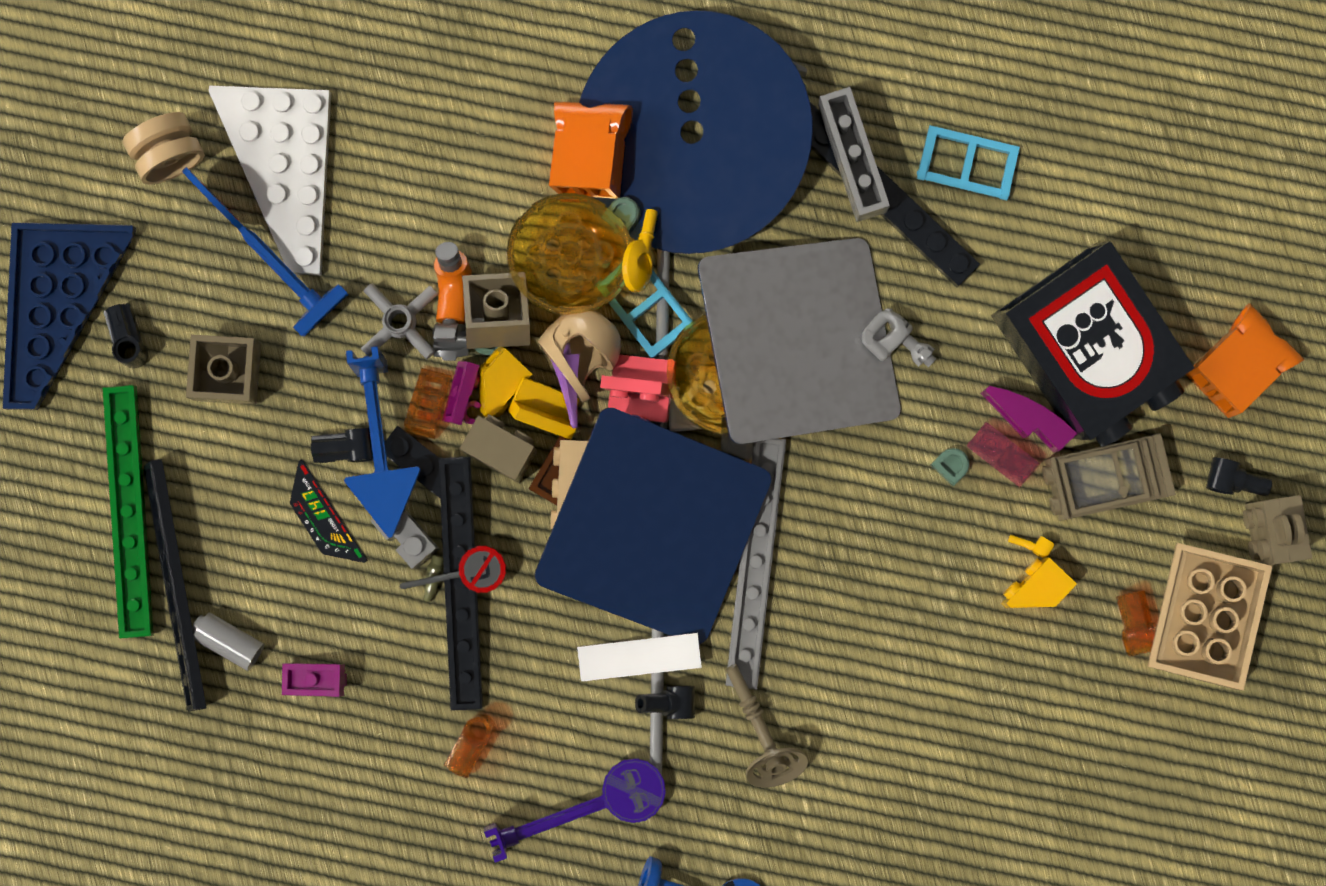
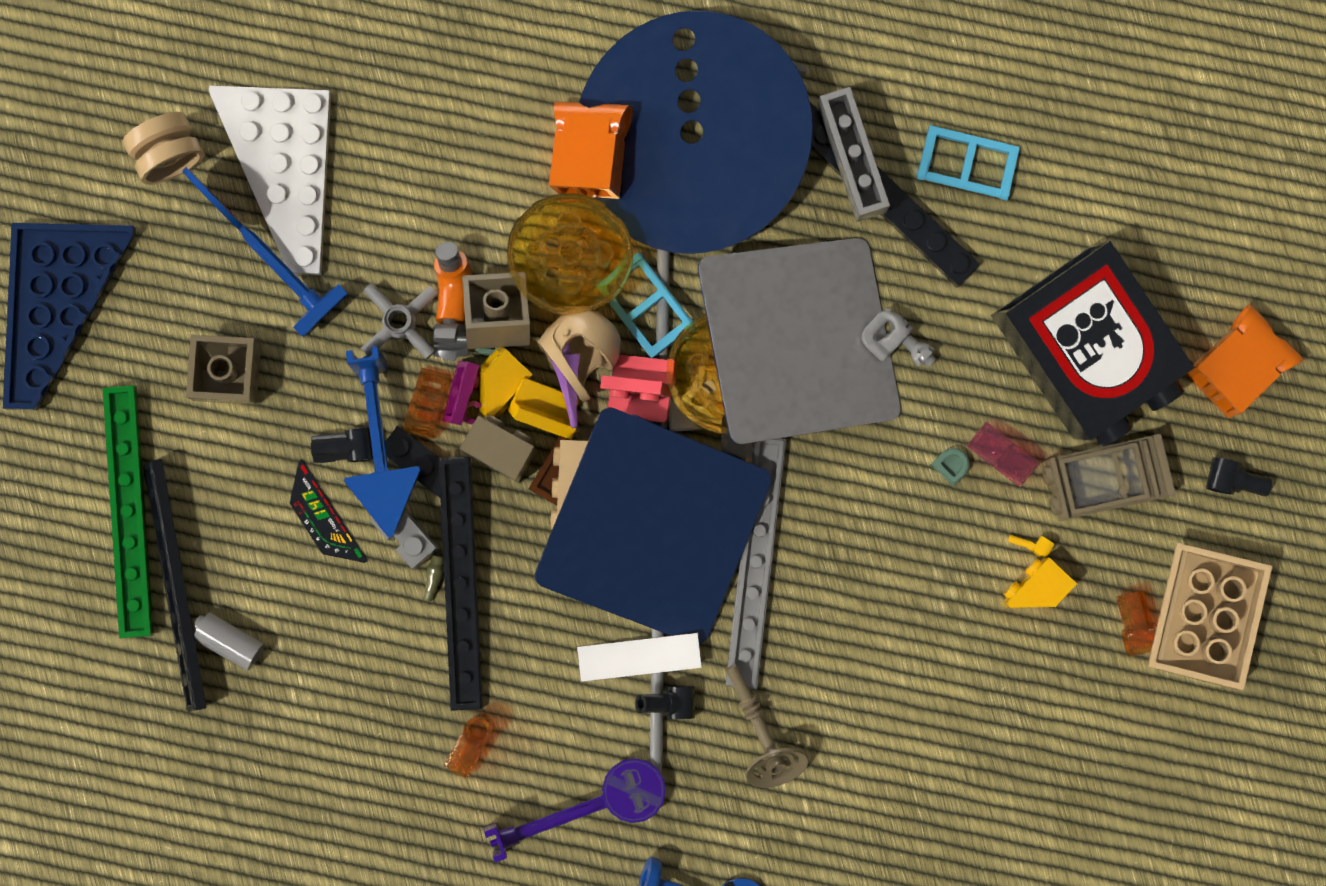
(125, 333): black piece -> none
(313, 679): magenta plate -> none
(479, 569): piece -> none
(627, 210): sand green tile -> none
(638, 258): yellow piece -> none
(1028, 417): magenta slope -> none
(1277, 531): dark tan brick -> none

